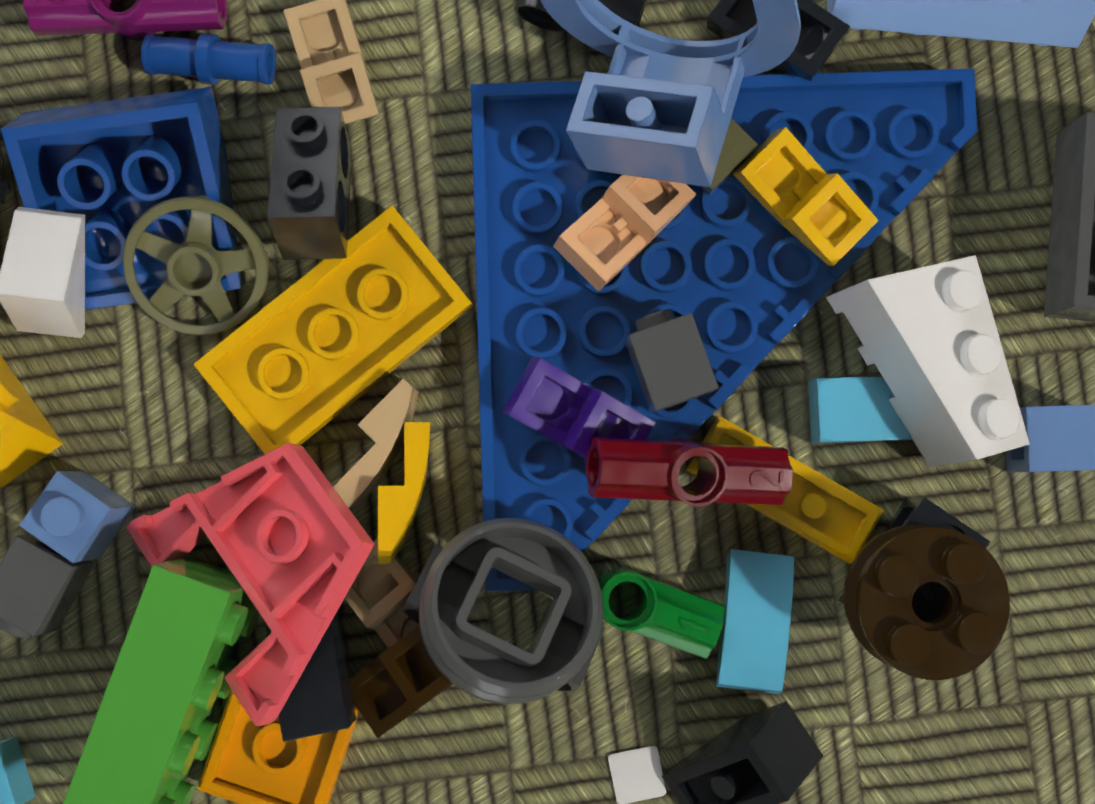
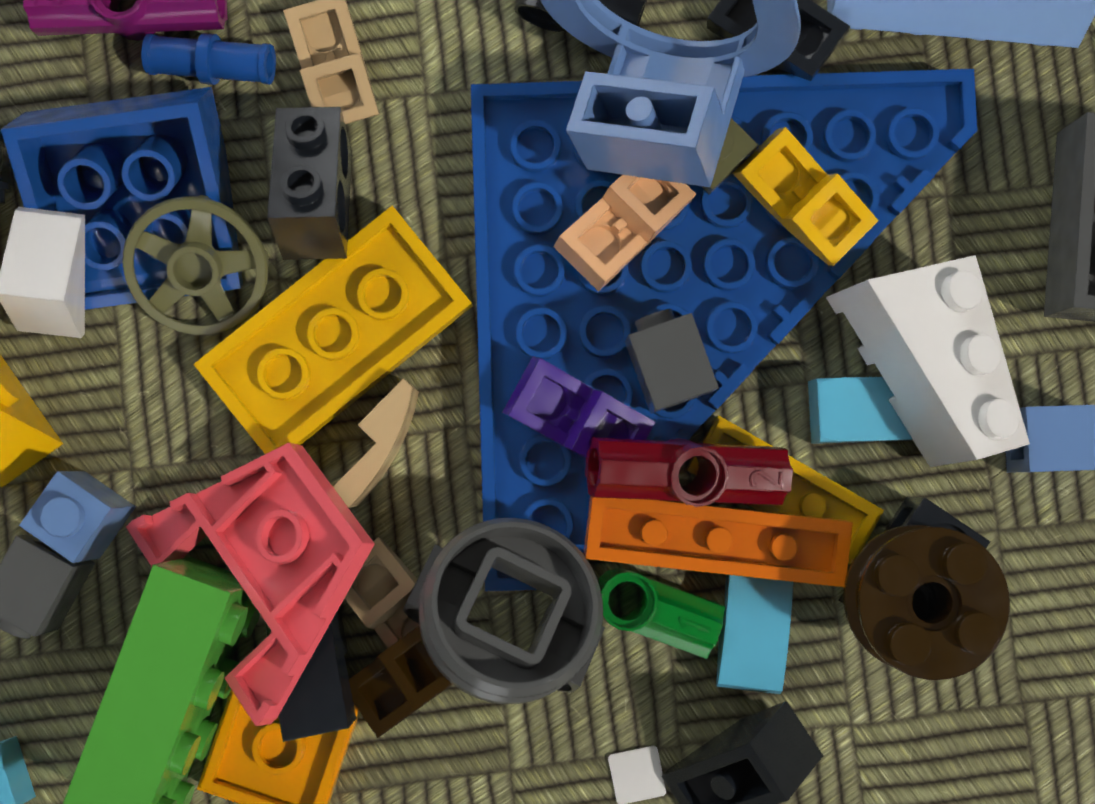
(401, 503): yellow slope -> none
(719, 540): none -> orange plate

